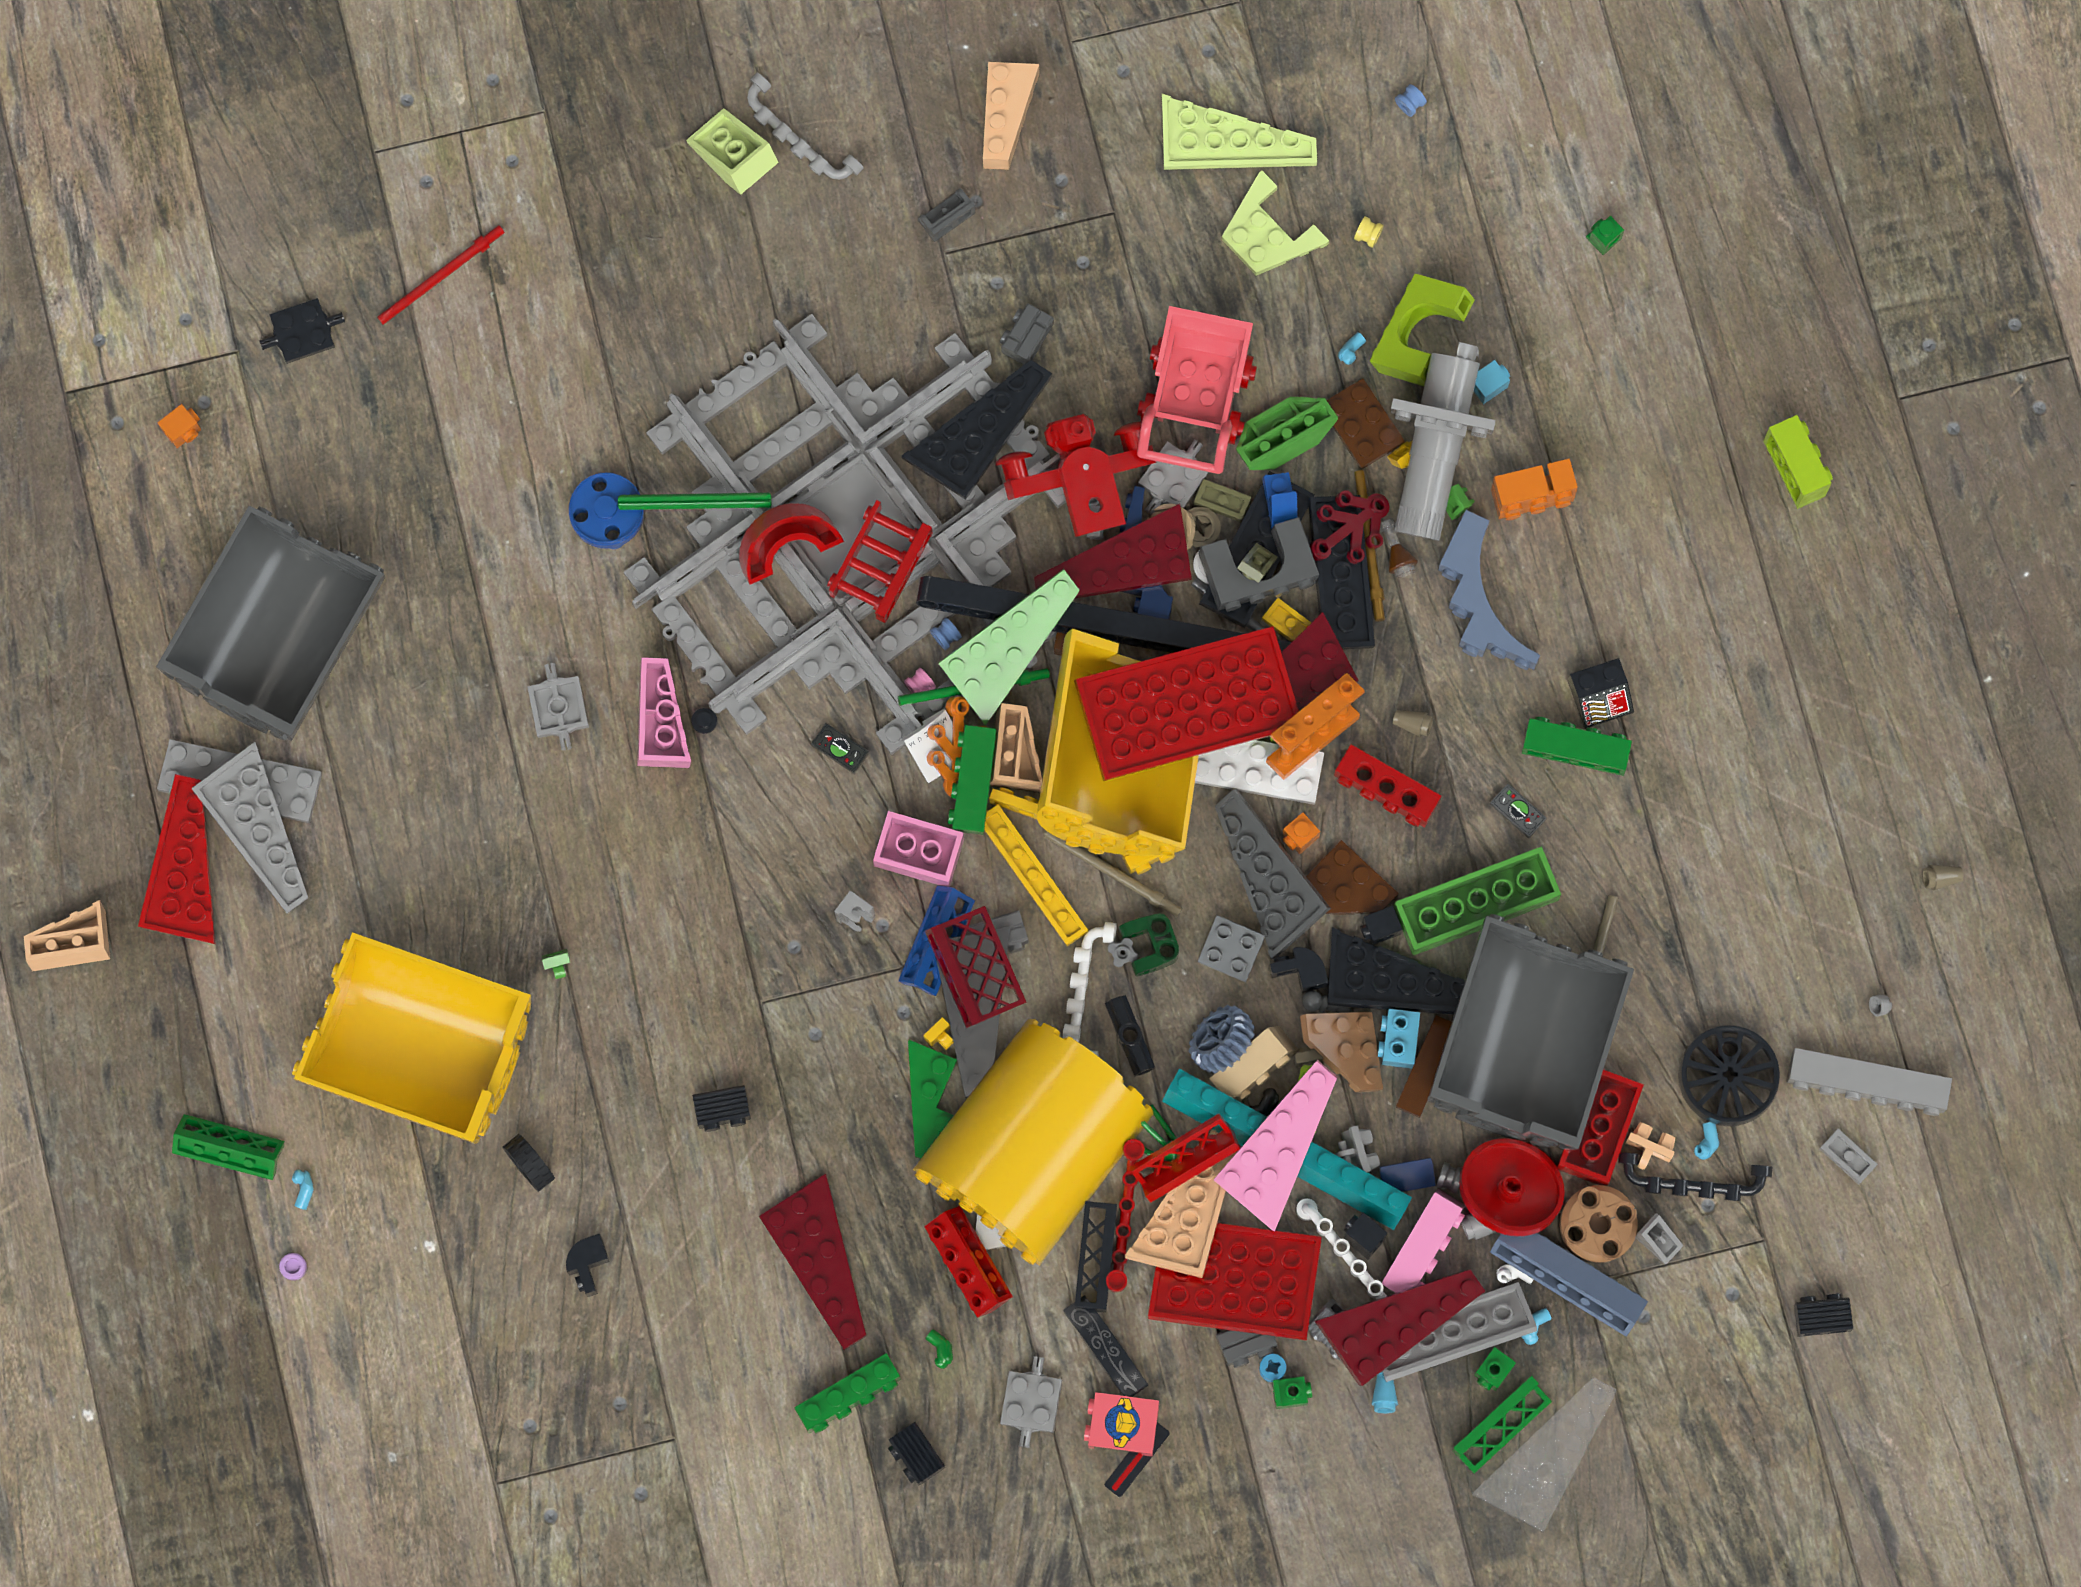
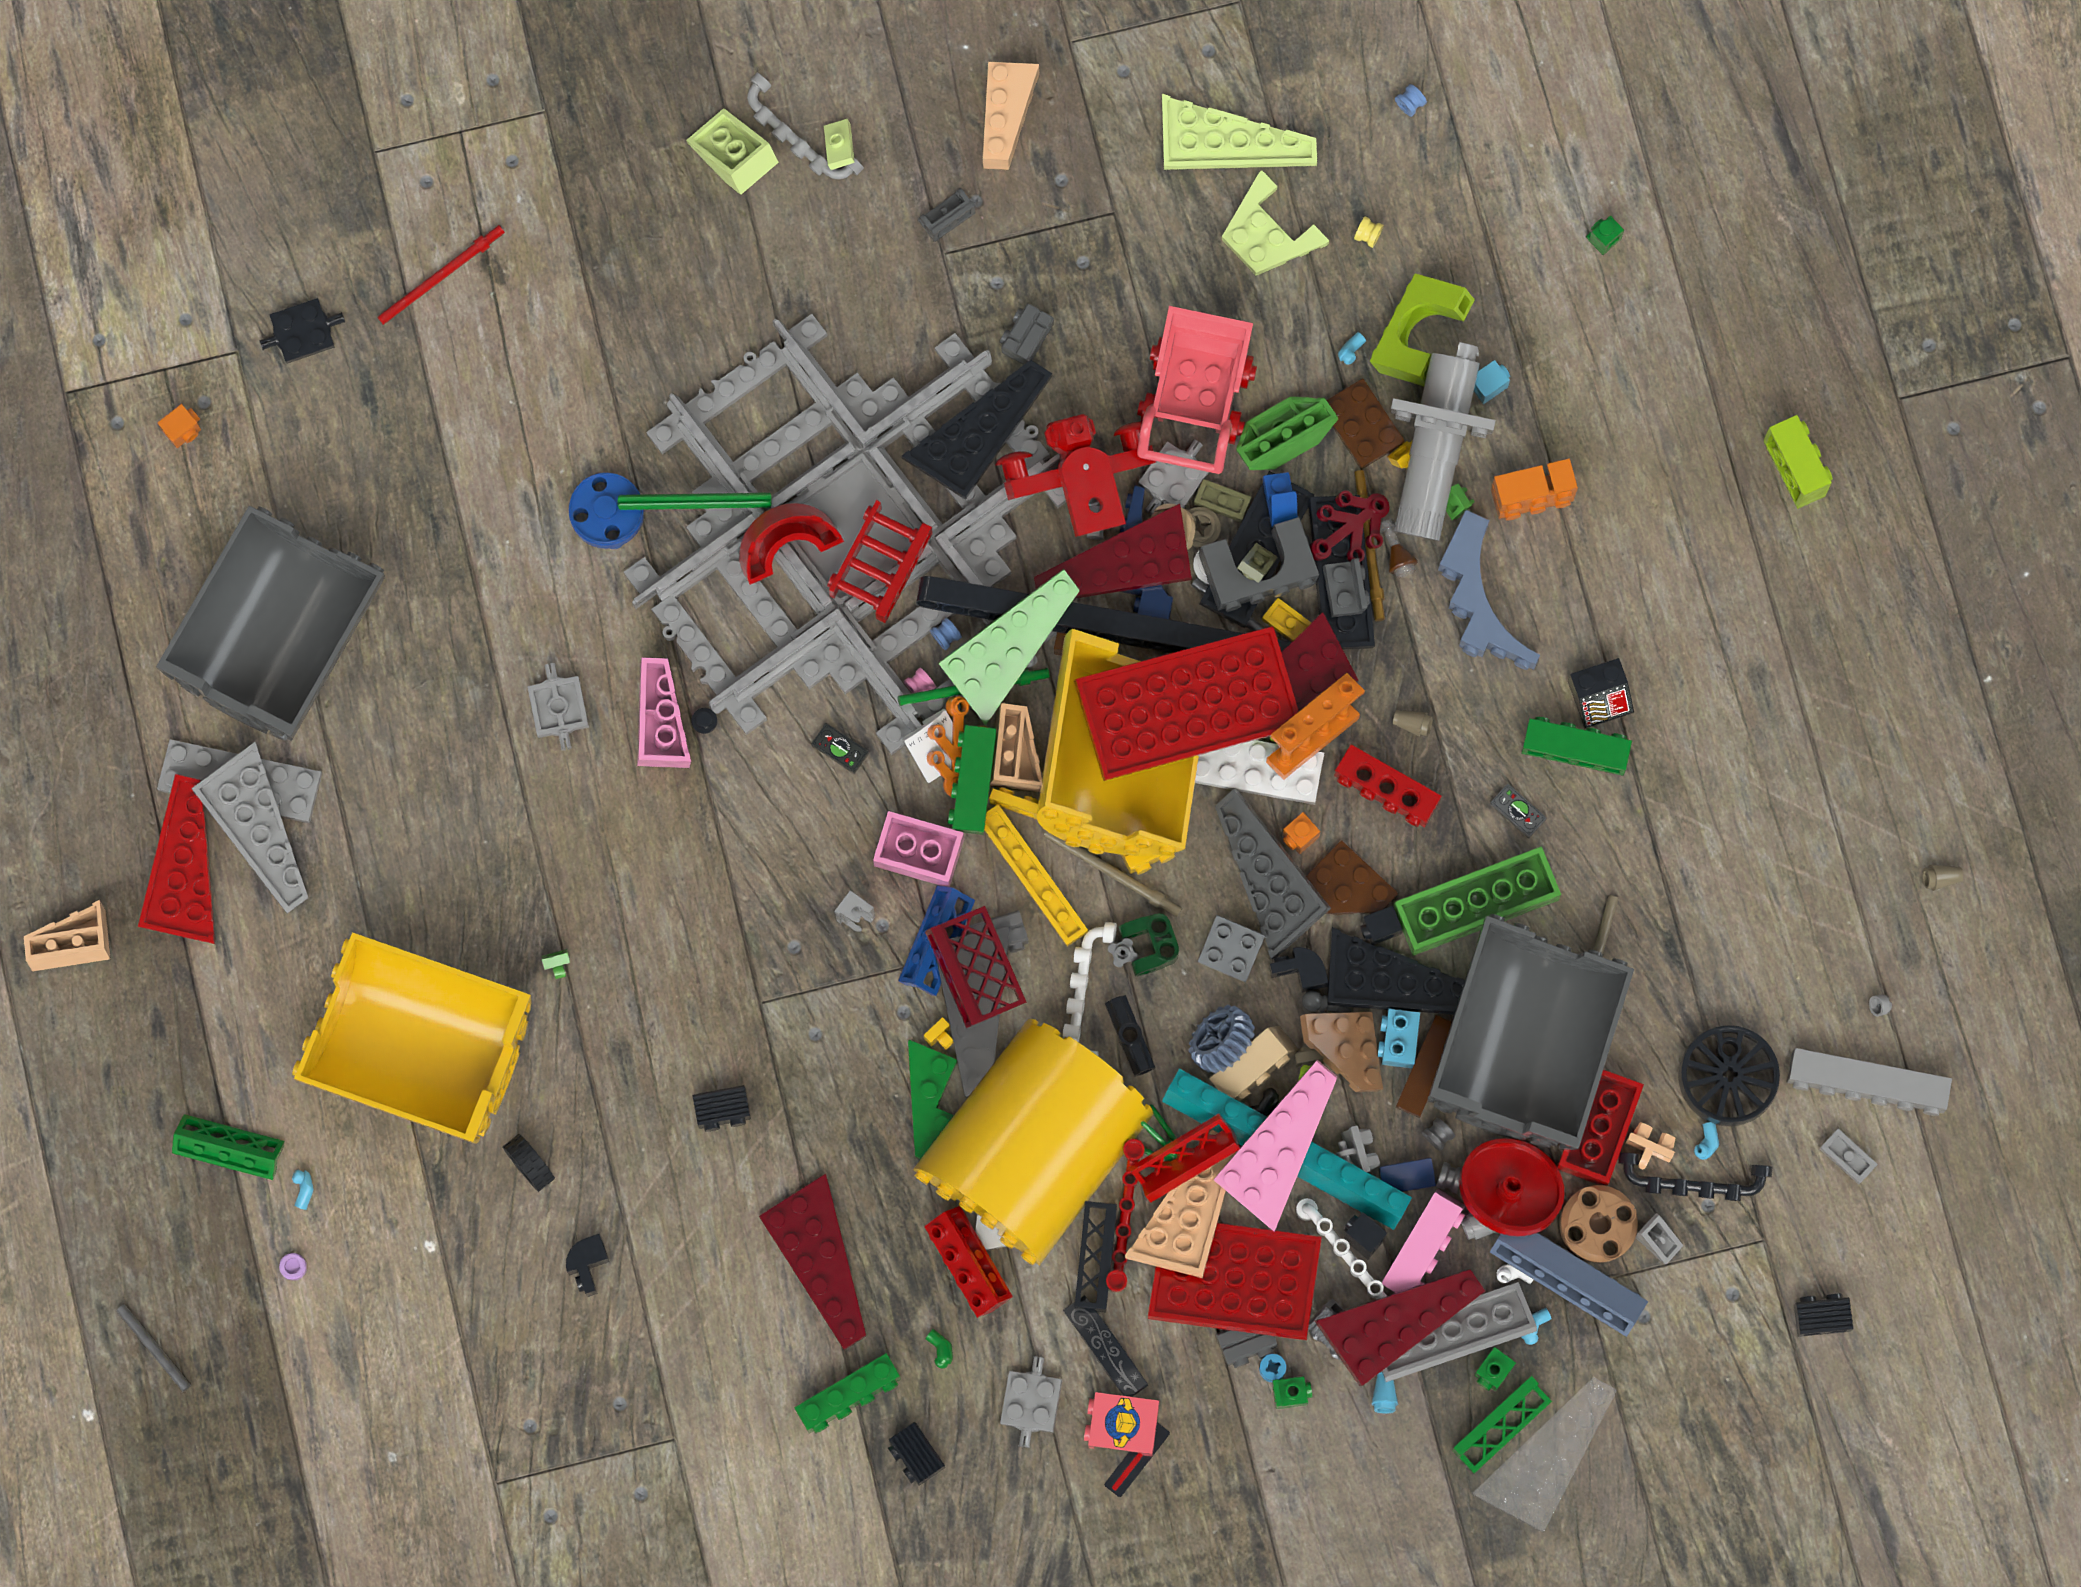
(153, 1348): none -> flat silver bar
(839, 144): none -> yellowish green plate
(1346, 588): none -> dark grey bracket
(1438, 1134): none -> flat silver wheel

